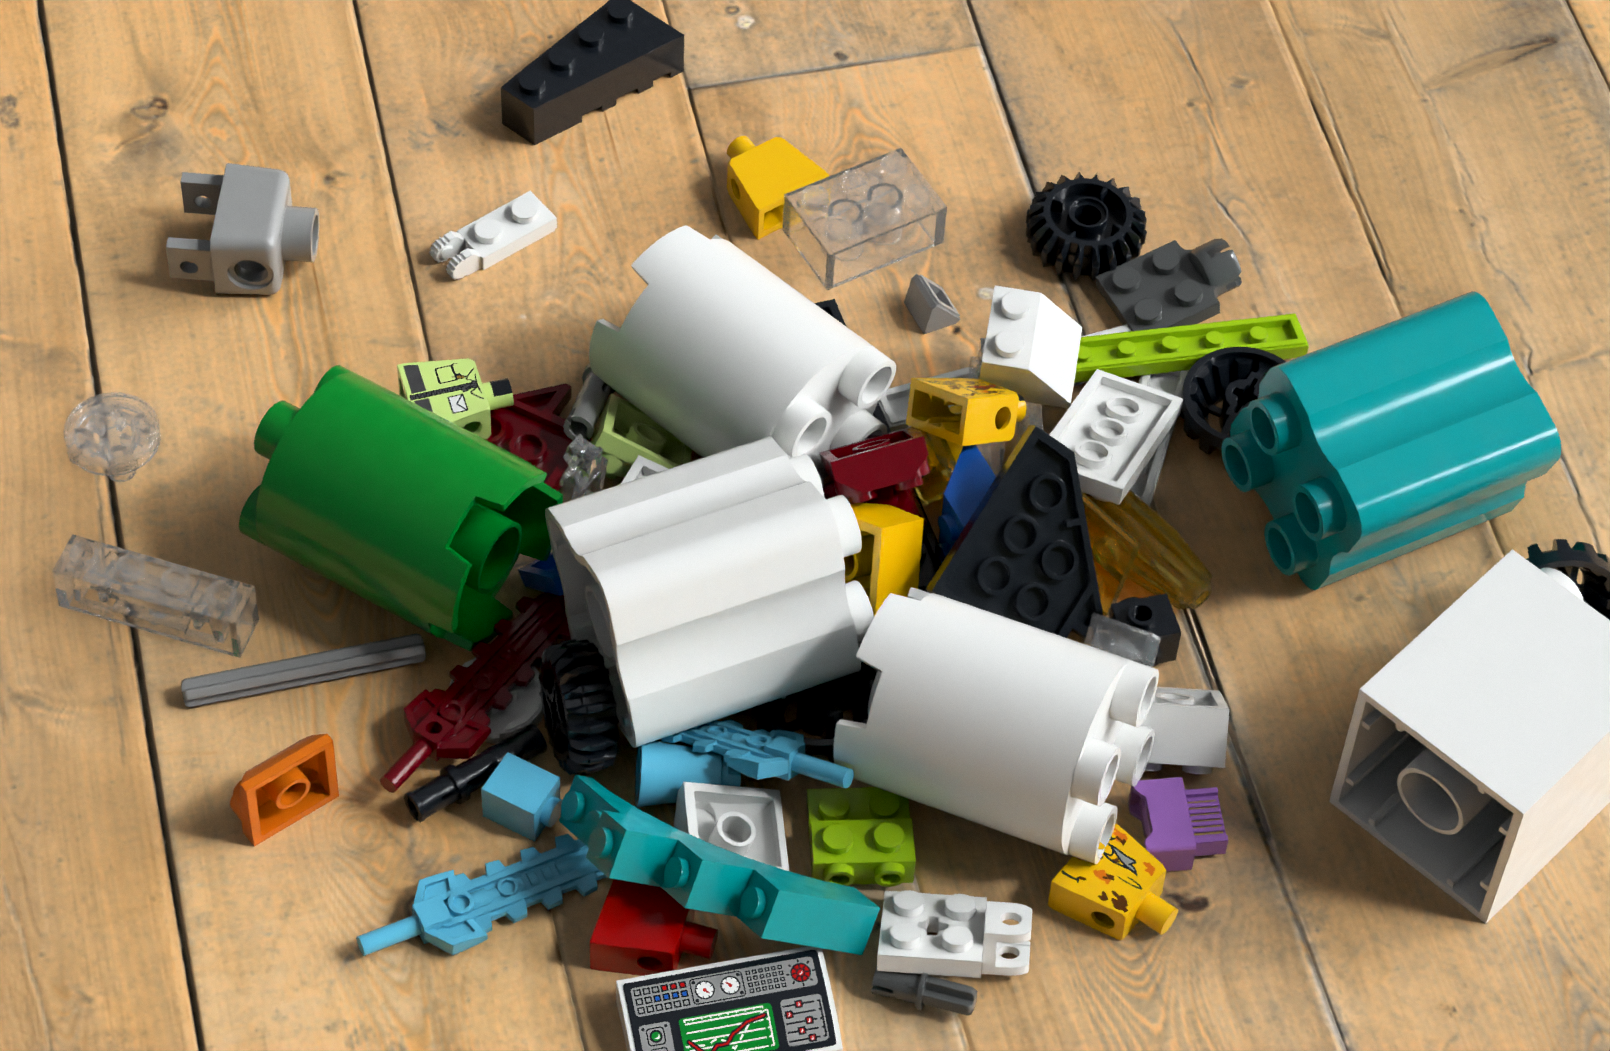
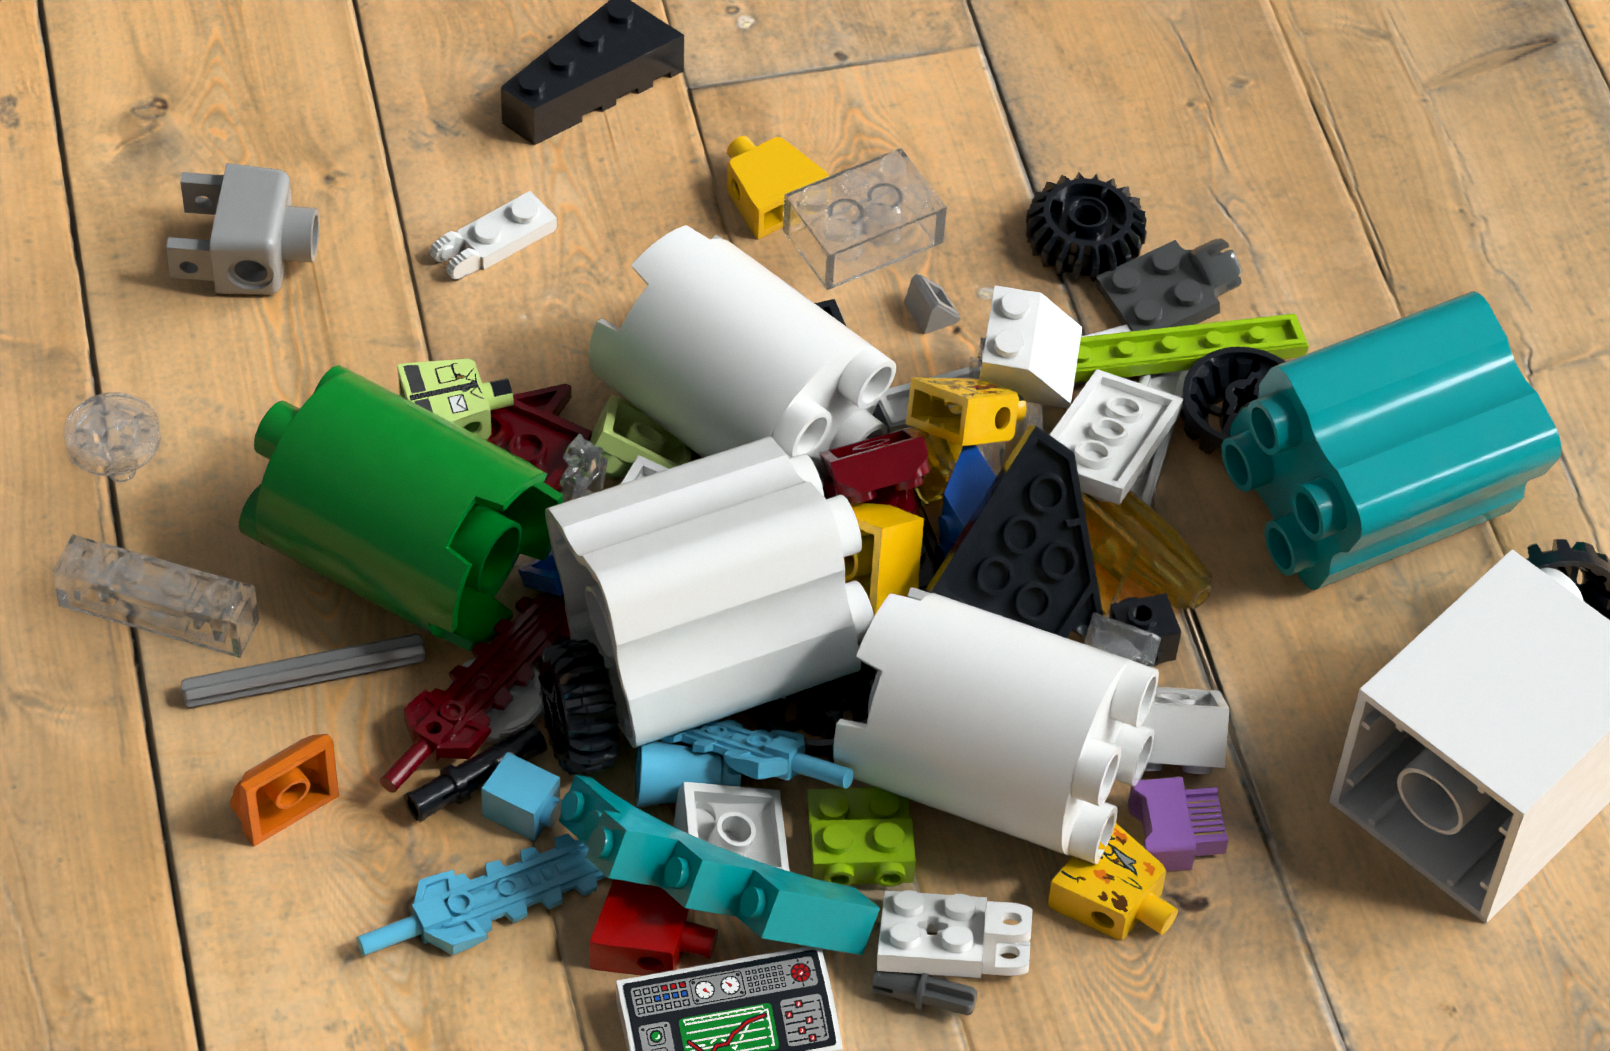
(587, 406): light grey pin -> none

